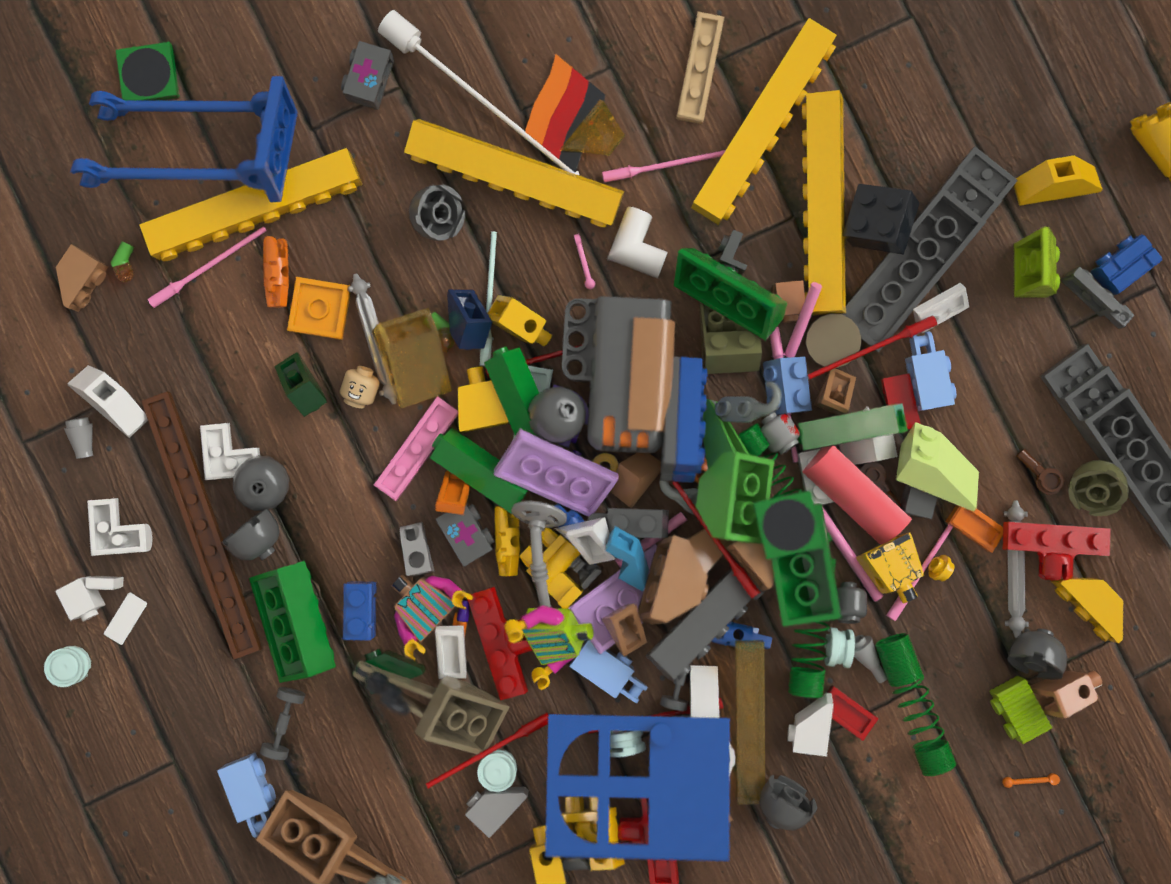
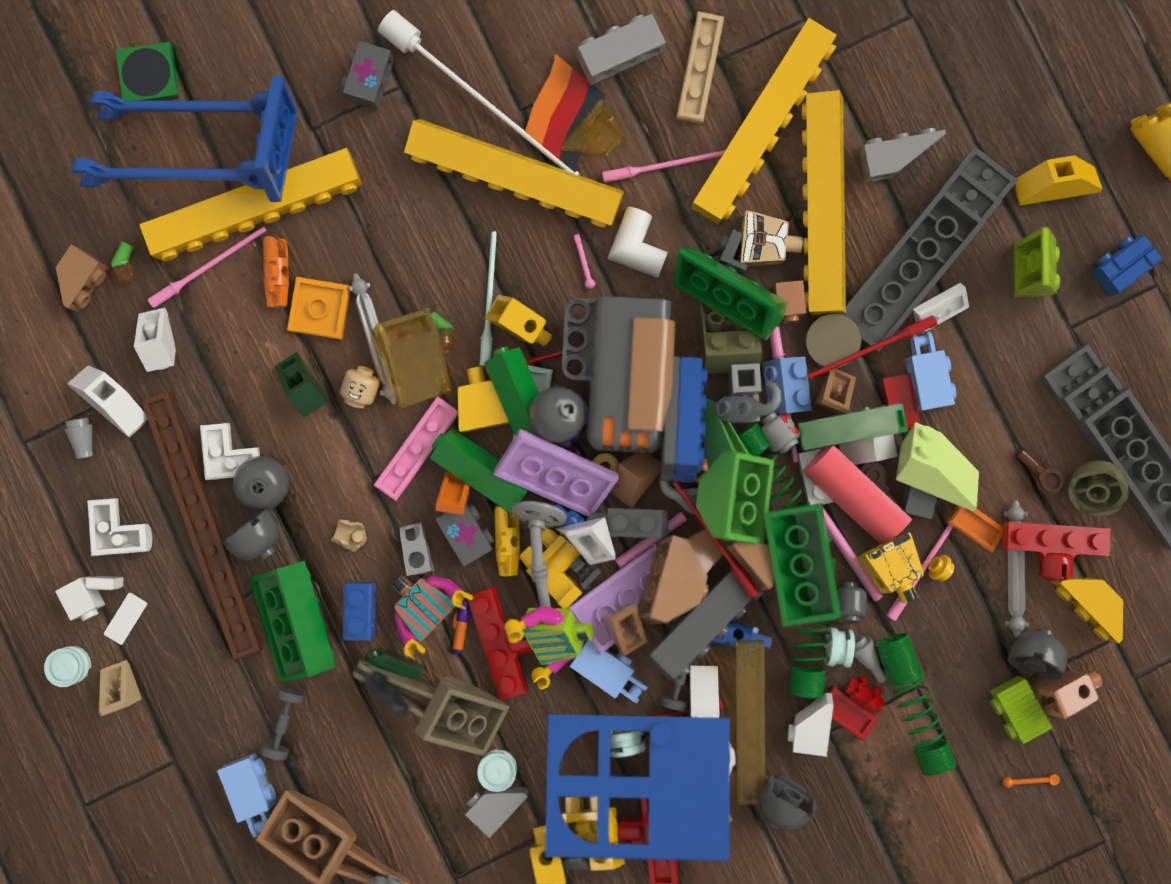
(117, 688): none -> tan slope
(155, 340): none -> white slope
(349, 535): none -> tan arm
(436, 212): dark grey cylinder -> none
(451, 651): white tile -> none
(467, 319): dark blue slope -> none
(523, 731): red piece -> none
(620, 48): none -> light grey brick
(629, 550): dark azure slope -> none
(744, 381): none -> light grey brick
(765, 240): none -> torso
(788, 524): black tile -> none
(803, 319): bright pink bar -> none
(864, 696): none -> red piece
(881, 218): black brick -> none
(886, 158): none -> light grey slope
(1096, 297): dark grey hinge -> none

